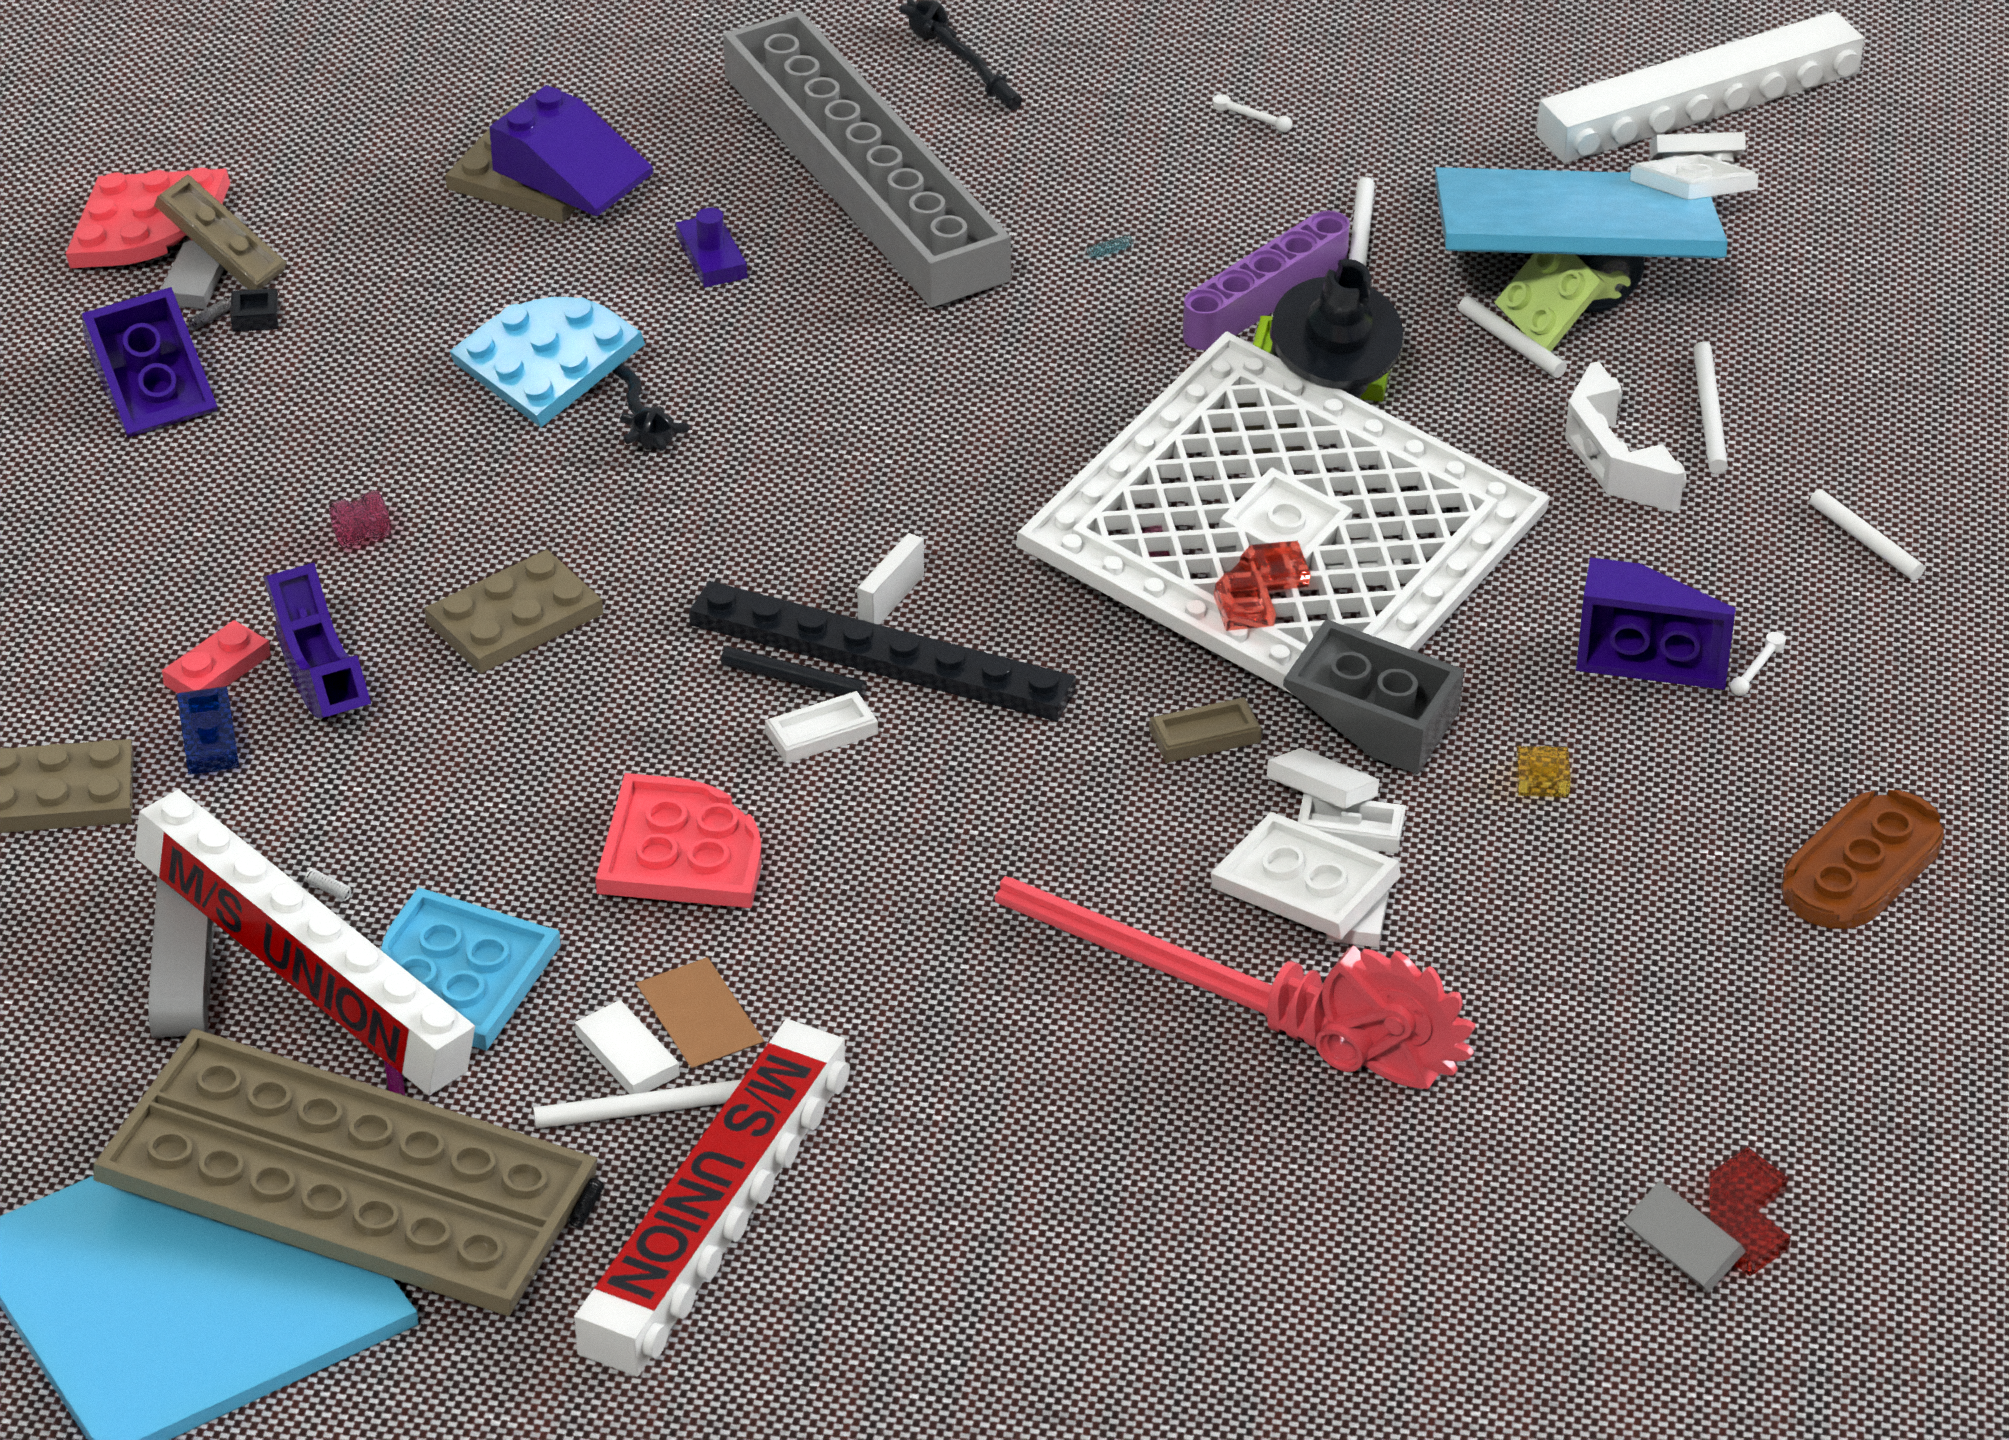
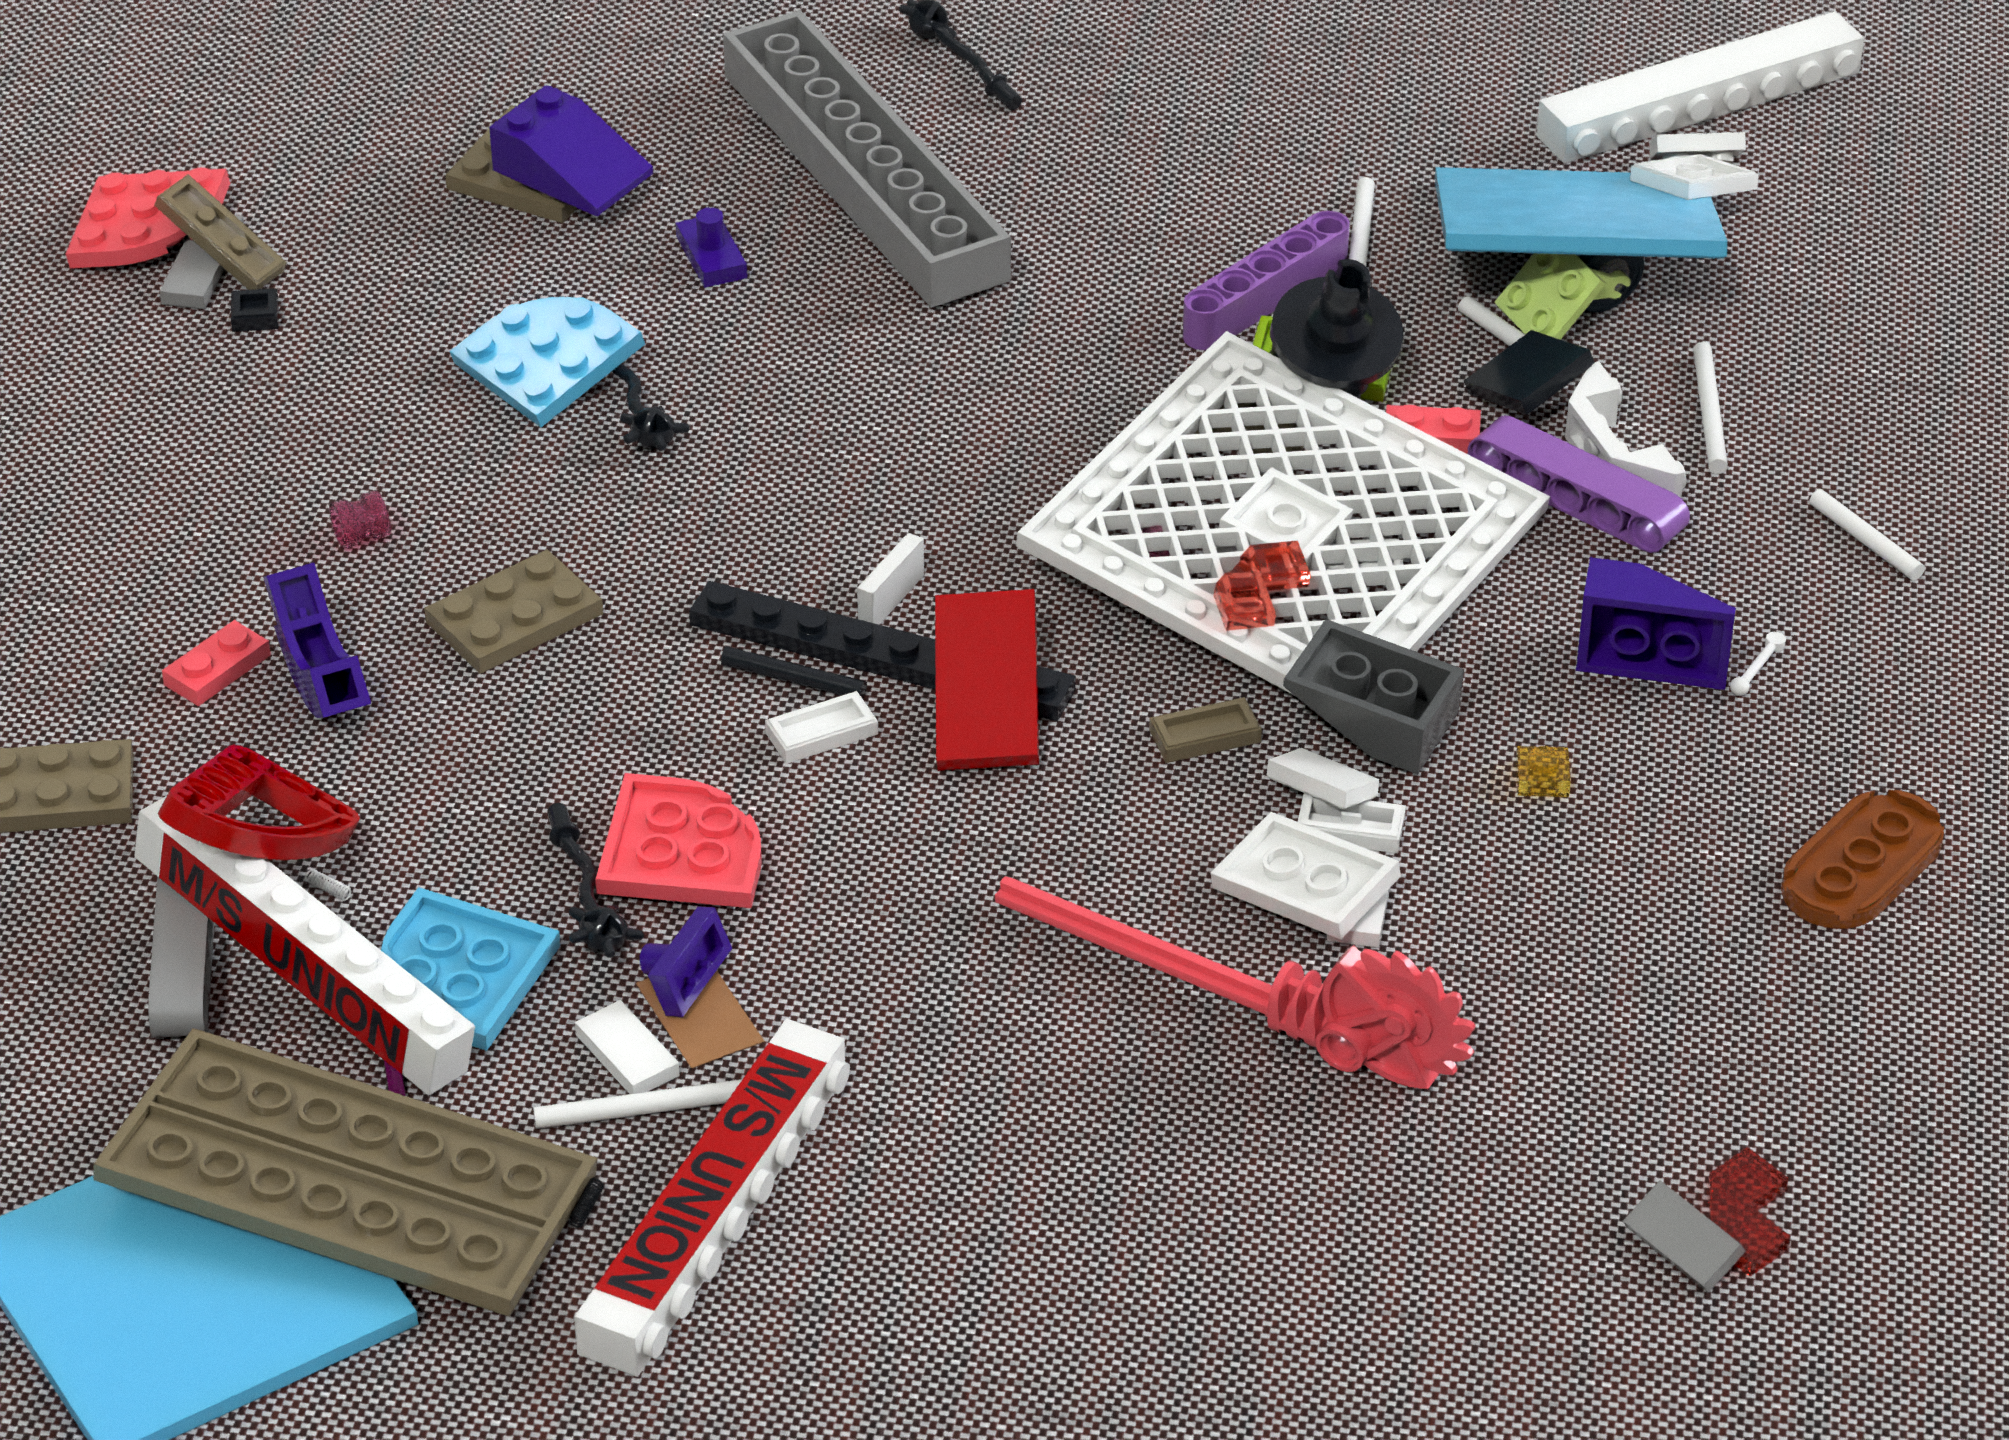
(147, 362): dark purple slope -> none
(205, 797): none -> red beam
(207, 730): clear blue plate -> none
(208, 313): light grey leg -> none
(598, 926): none -> black piece
(687, 963): none -> dark purple tile
(986, 680): none -> red tile
(1110, 248): clear light blue leg -> none
(1222, 102): white hinge -> none
(1451, 425): none -> coral plate
(1529, 372): none -> black tile
(1583, 484): none -> medium lavender beam

